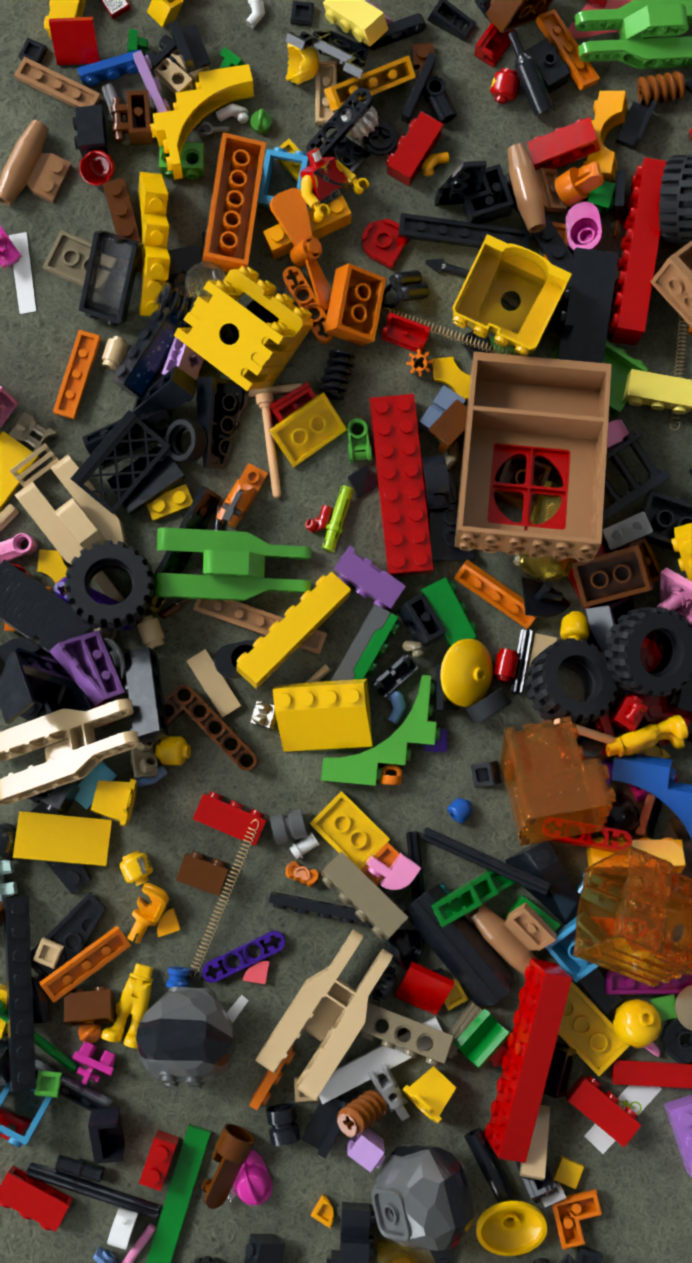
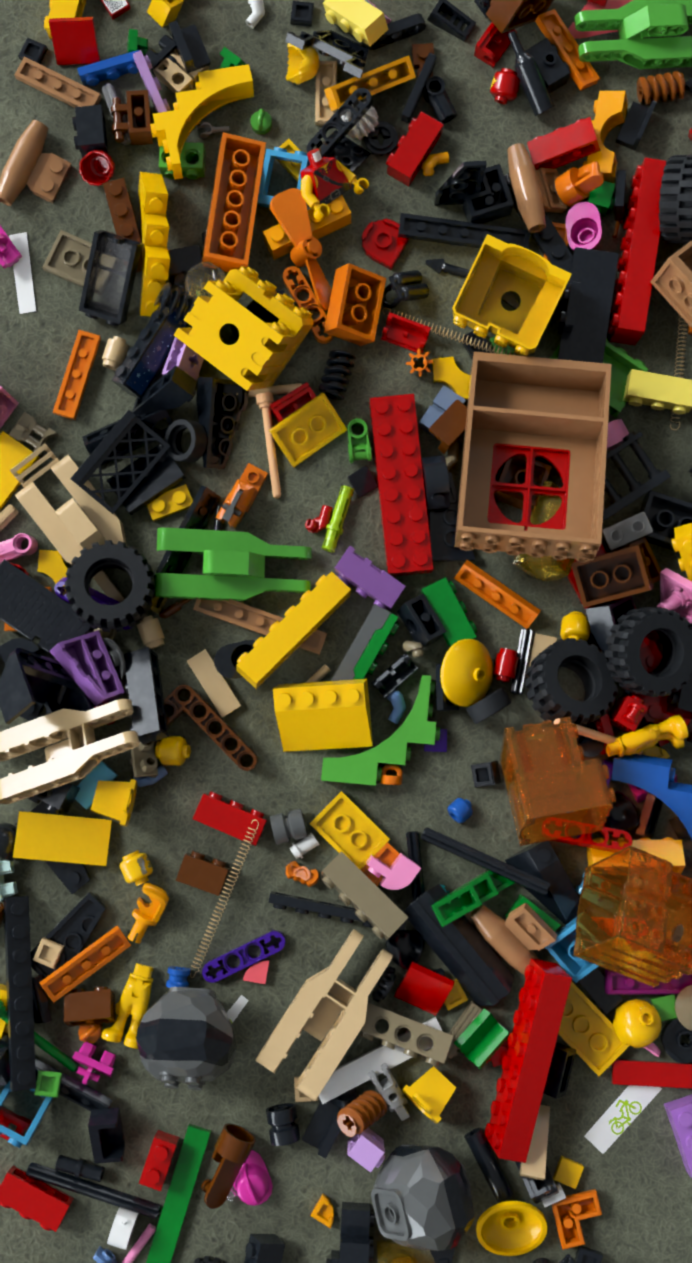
(168, 923): light orange tile -> none
(233, 110): white arm -> none
(261, 1094): orange plate -> none
(264, 715): dark tan tile -> none
(542, 599): black shield -> none
(603, 1109): red brick -> none

